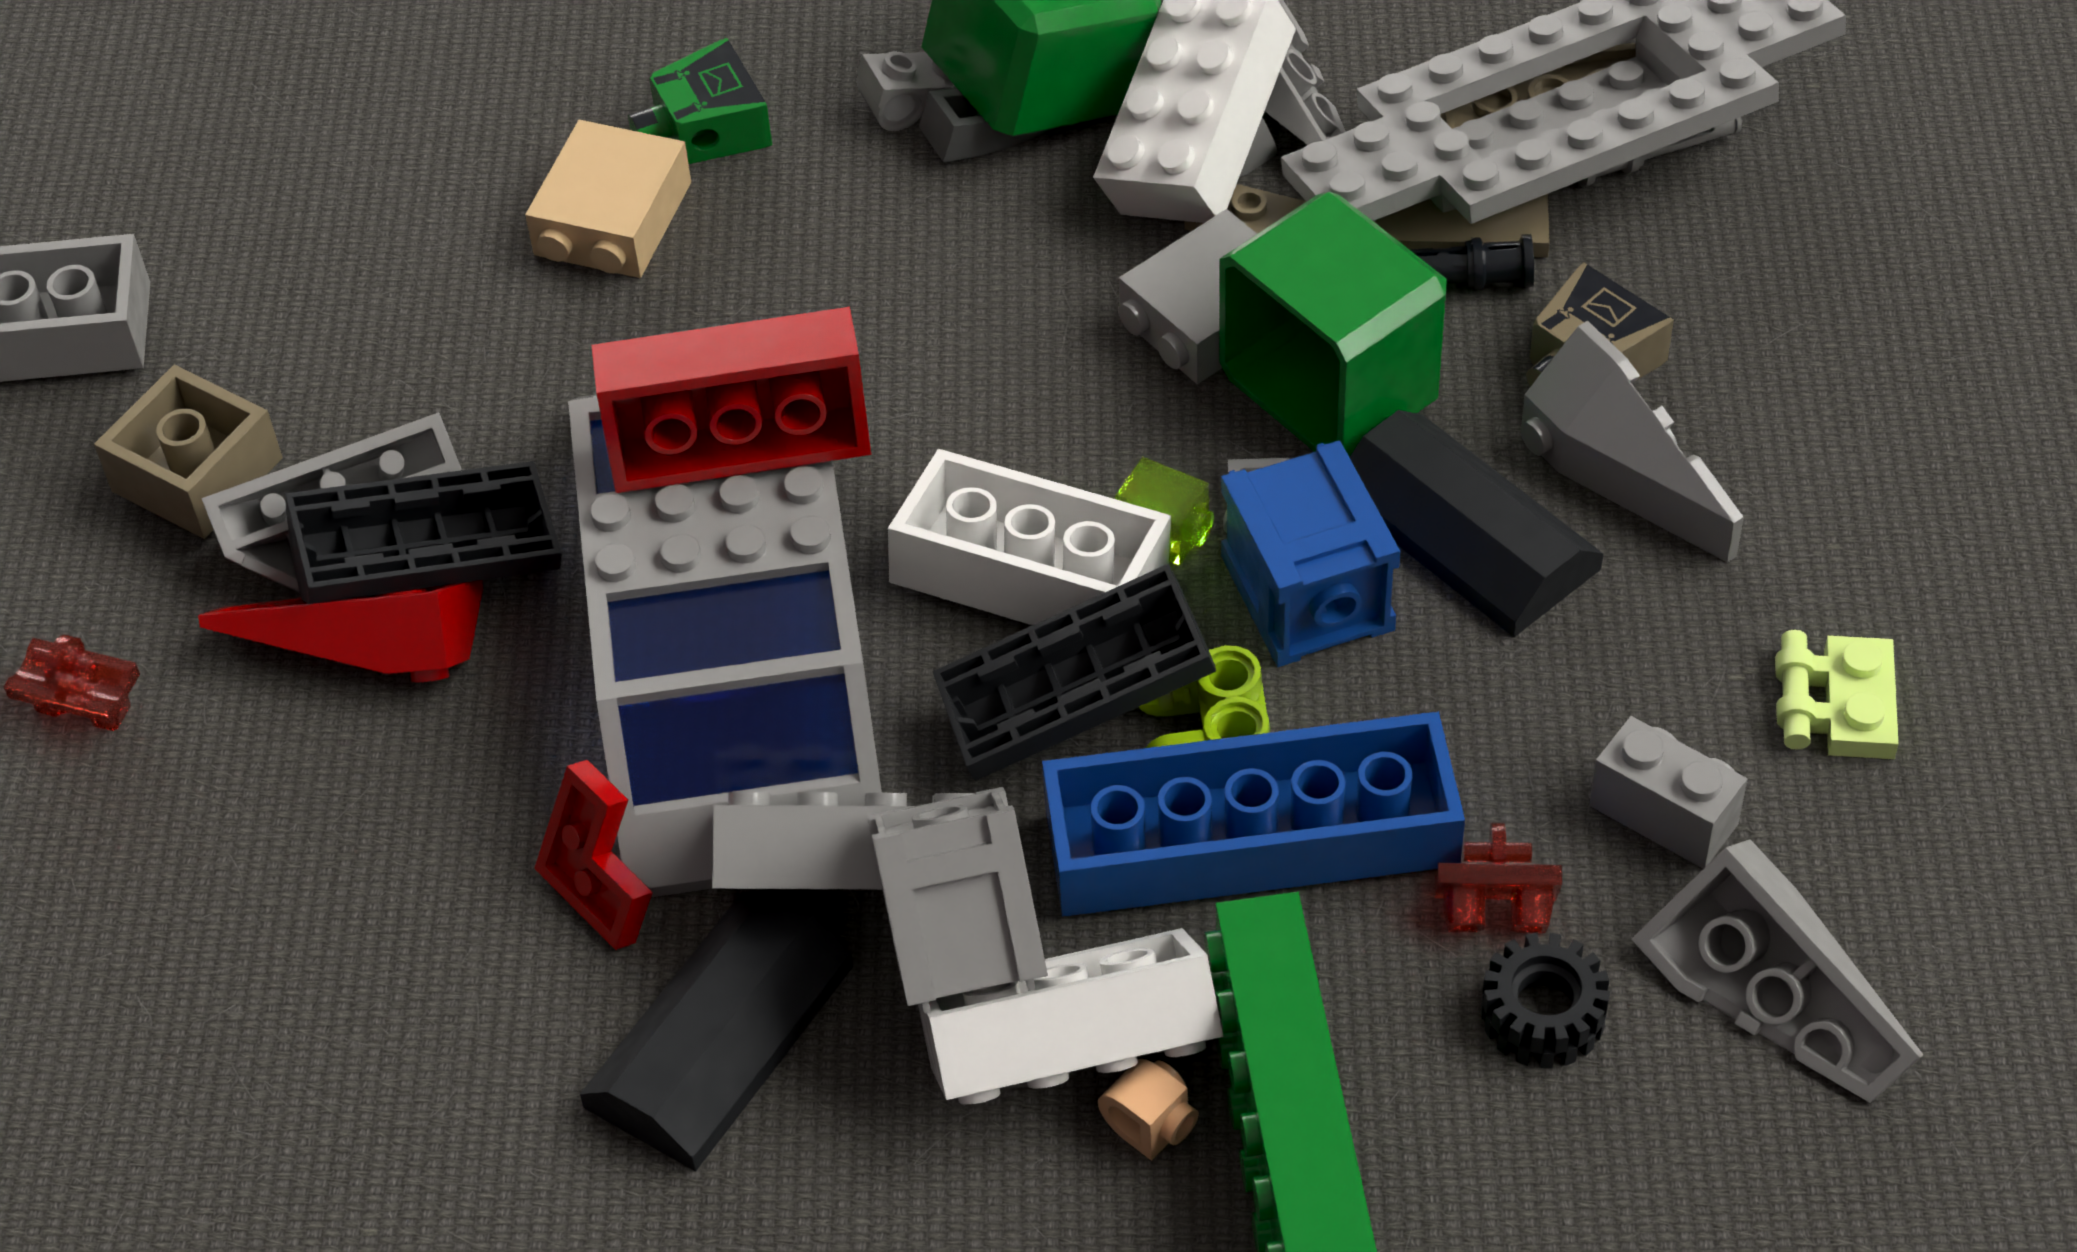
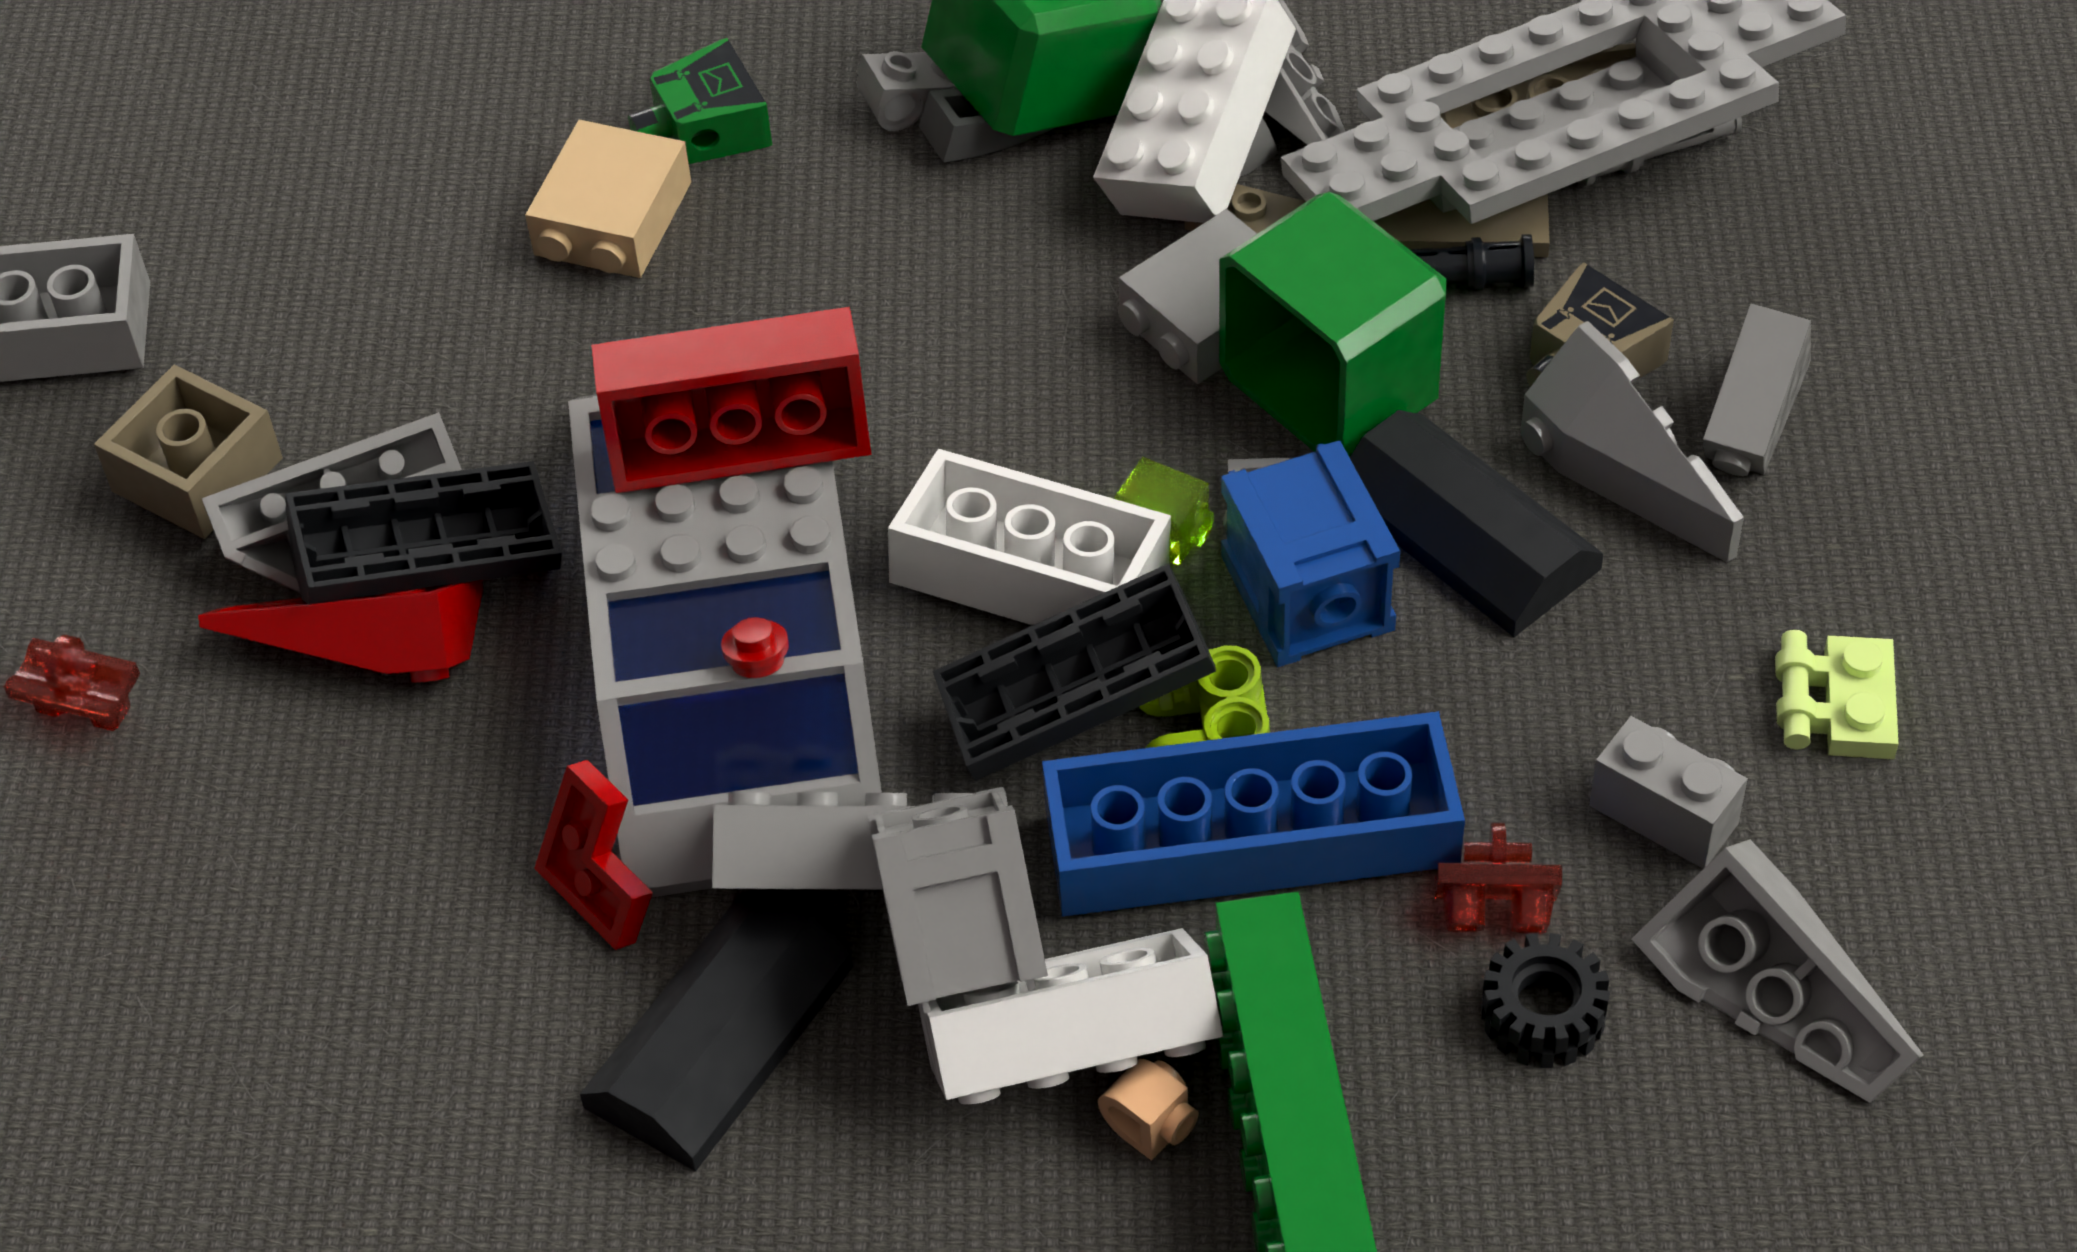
(755, 647): none -> red plate
(1758, 391): none -> light grey slope

